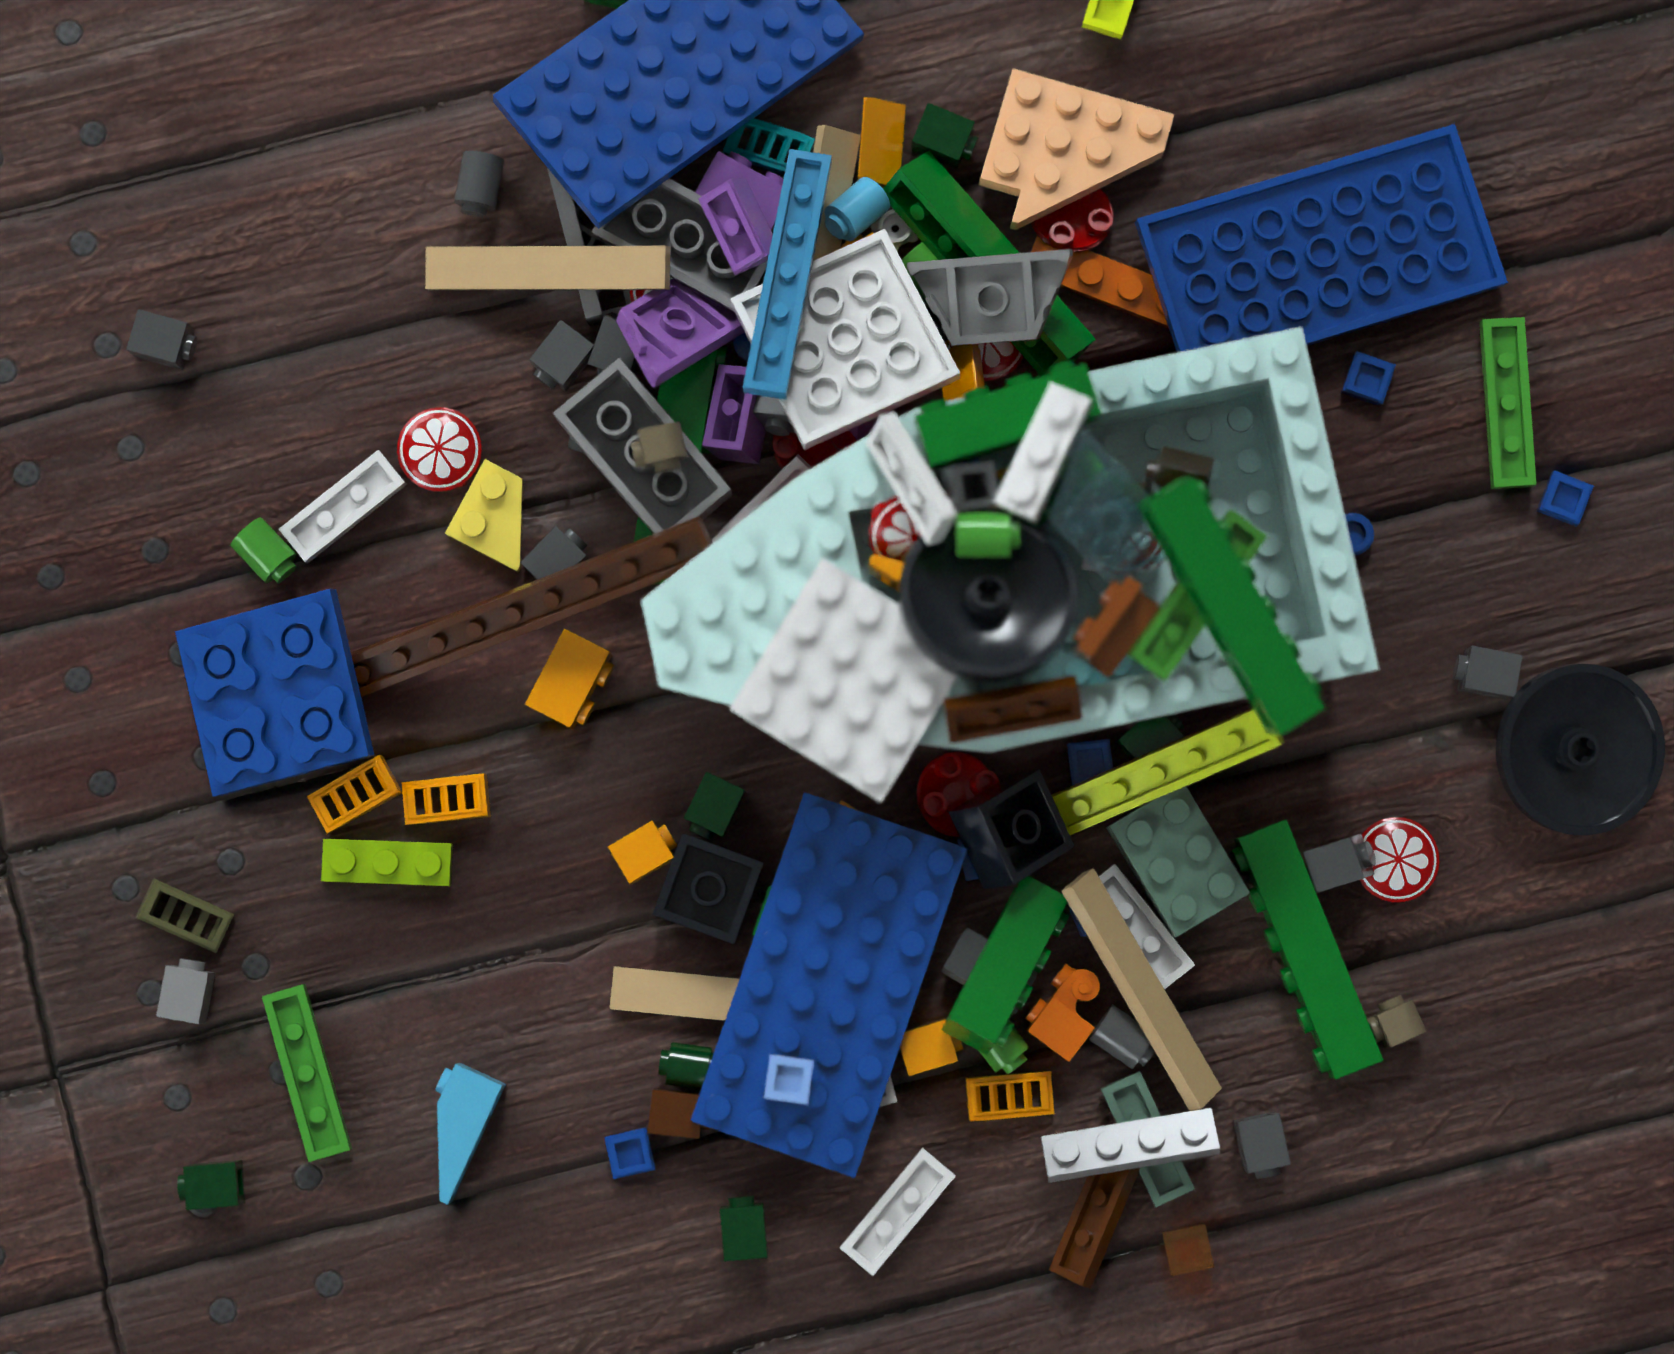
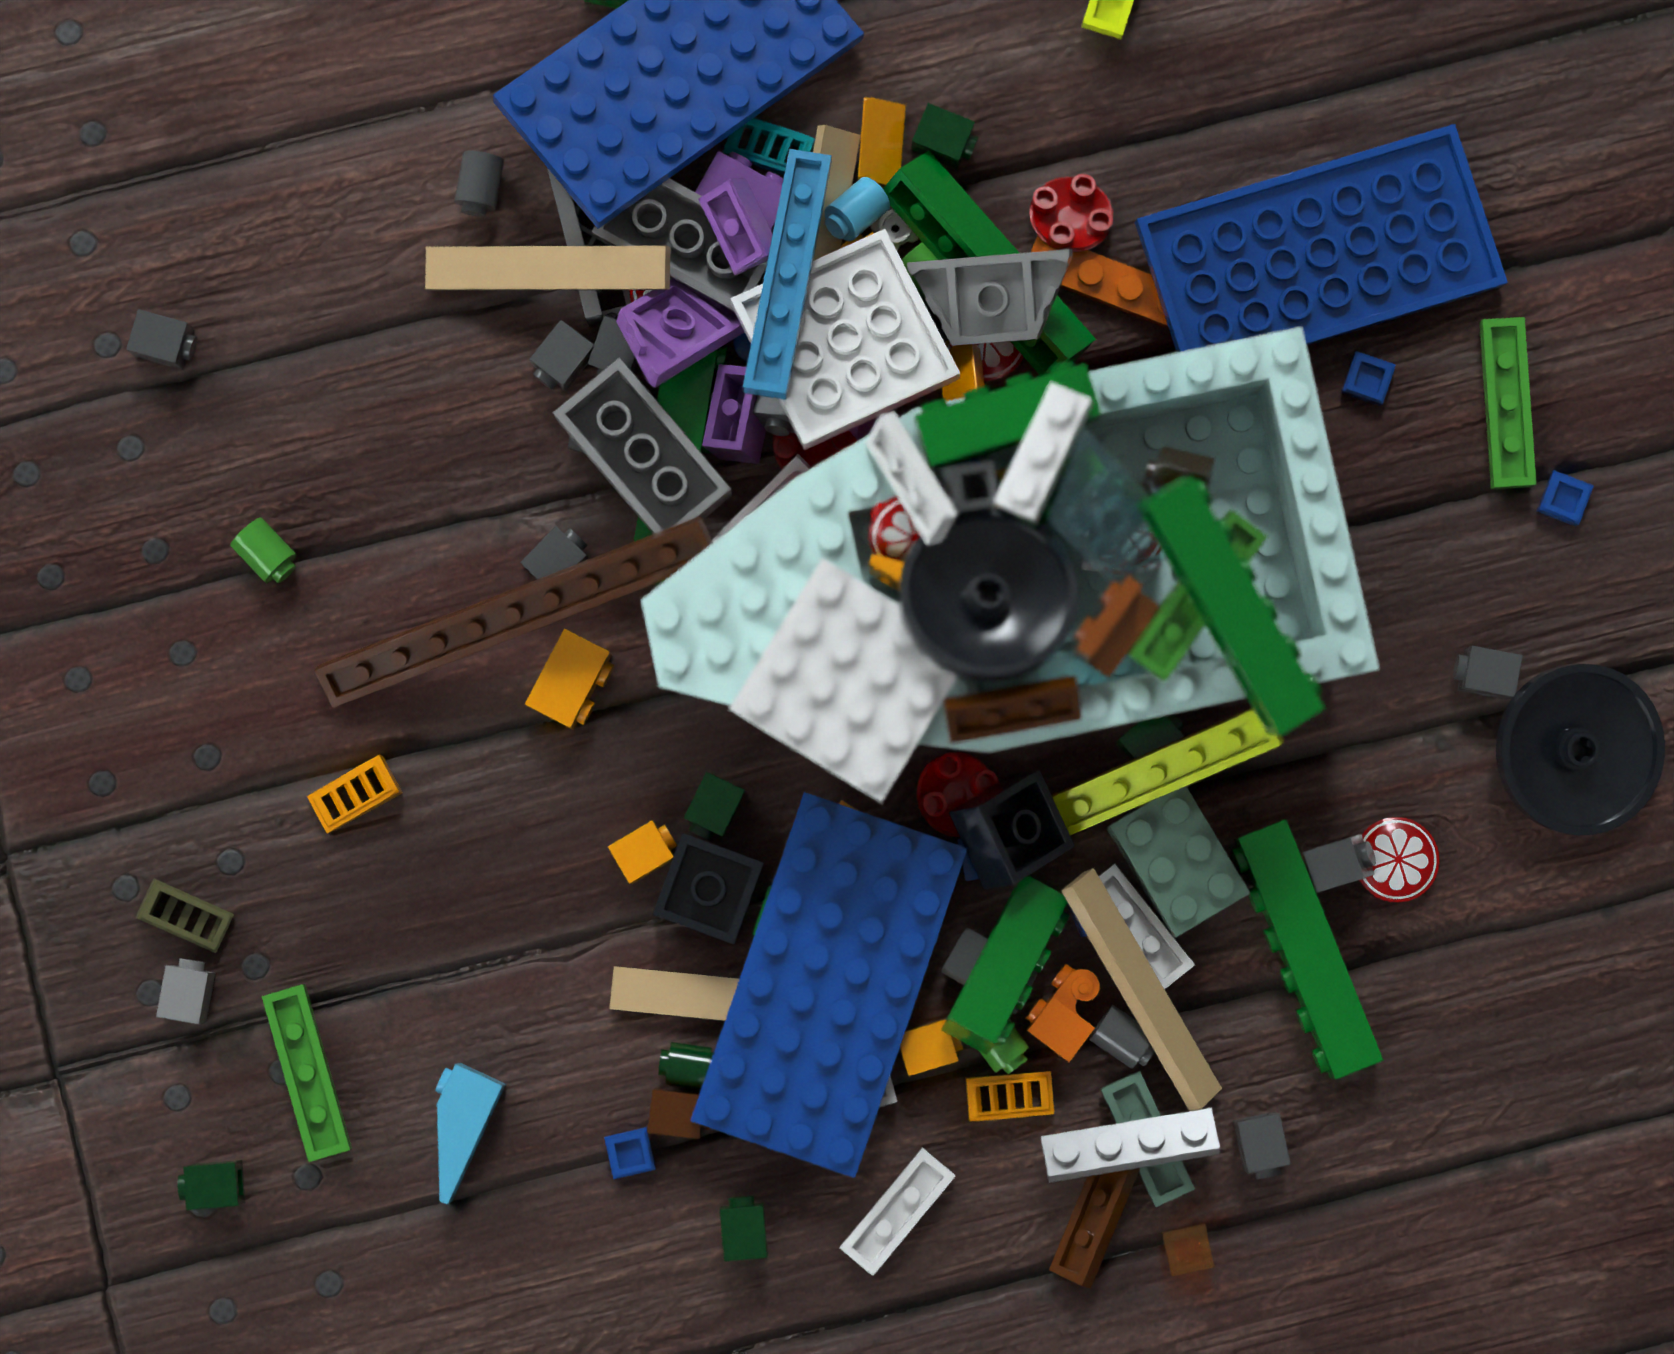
(274, 693): blue piece -> none
(342, 506): white plate -> none
(387, 862): lime plate -> none
(439, 449): dish -> none
(480, 794): light orange slope -> none
(492, 516): light yellow wing -> none
(660, 447): dark tan plate -> none
(788, 1079): light blue plate -> none
(986, 534): bright green brick -> none
(1066, 143): light nougat wing -> none
(1088, 759): blue tile -> none
(1360, 532): blue tile -> none
(1396, 1022): dark tan plate -> none

